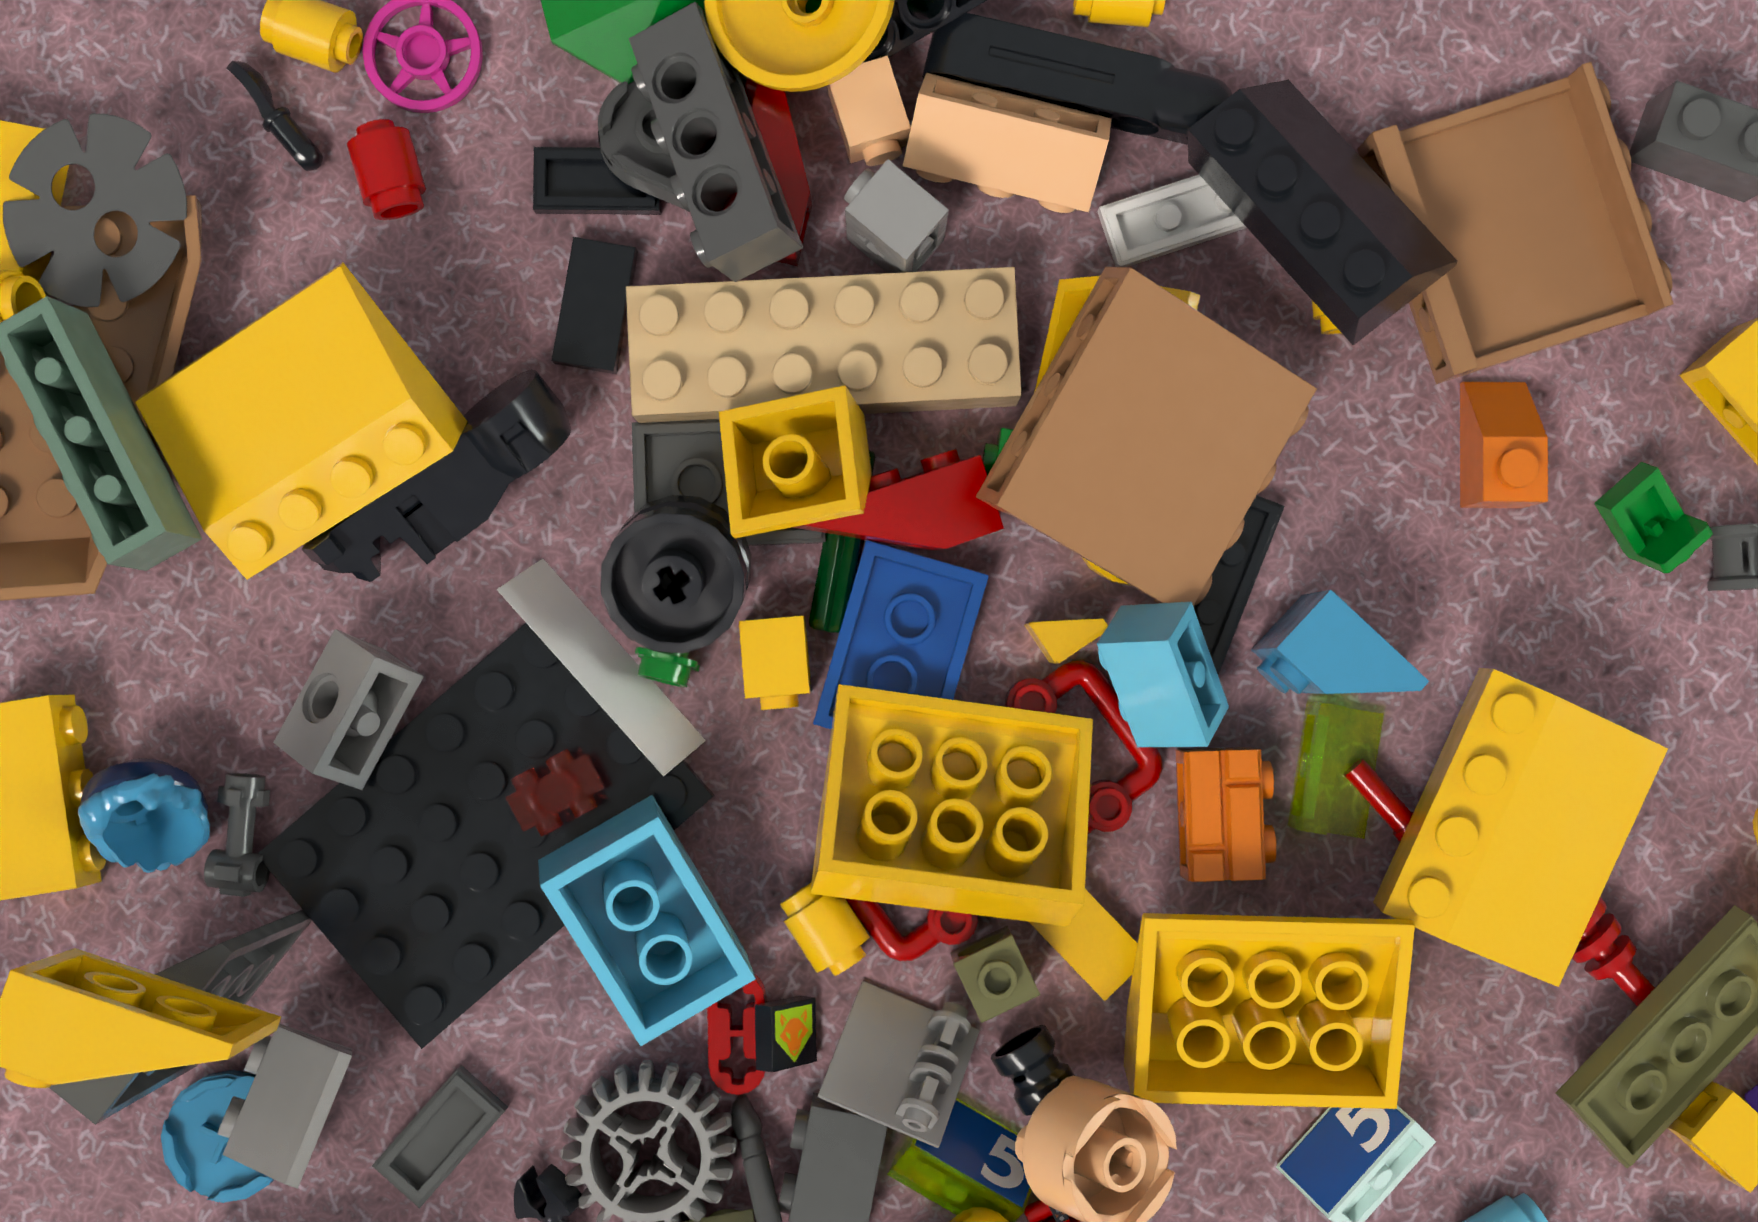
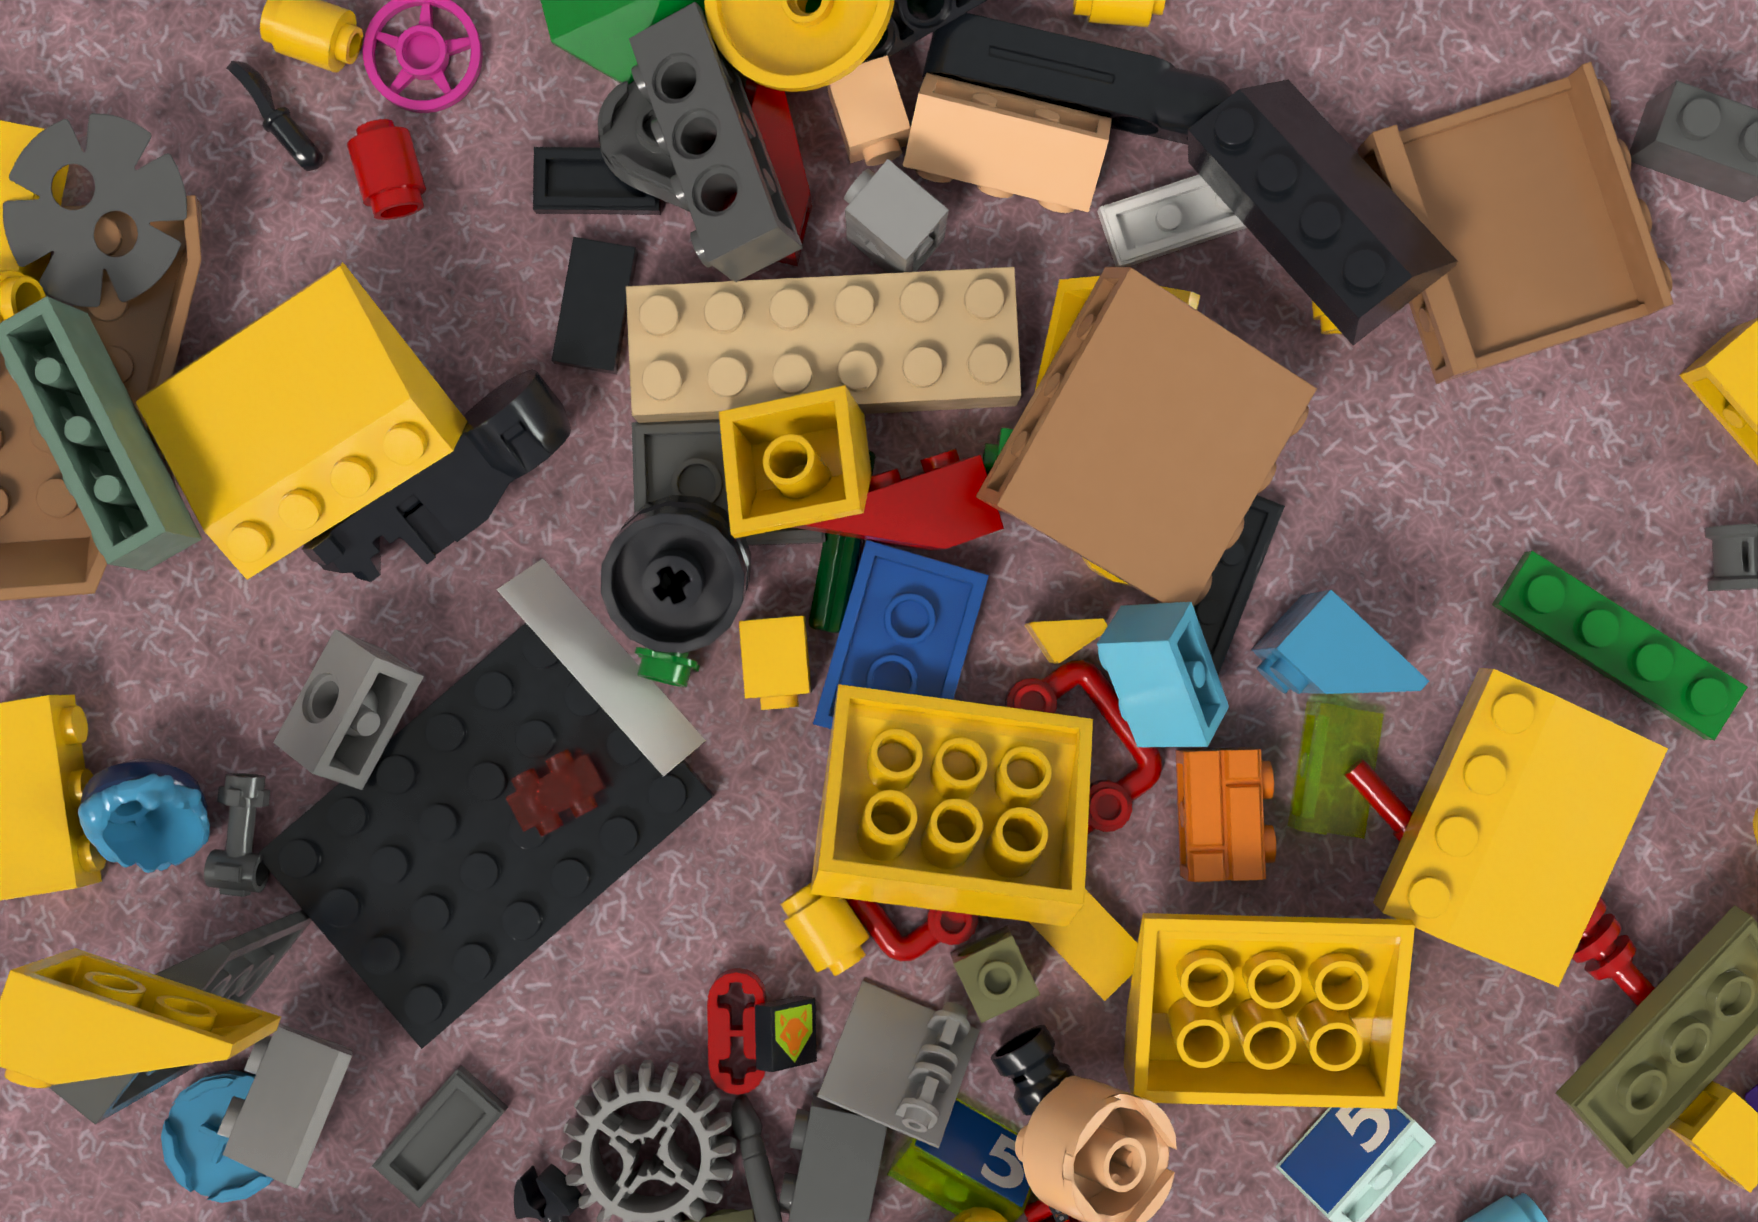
(645, 920): medium azure brick -> none
(1501, 447): orange slope -> none
(1619, 645): none -> green plate
(1650, 520): green bracket -> none

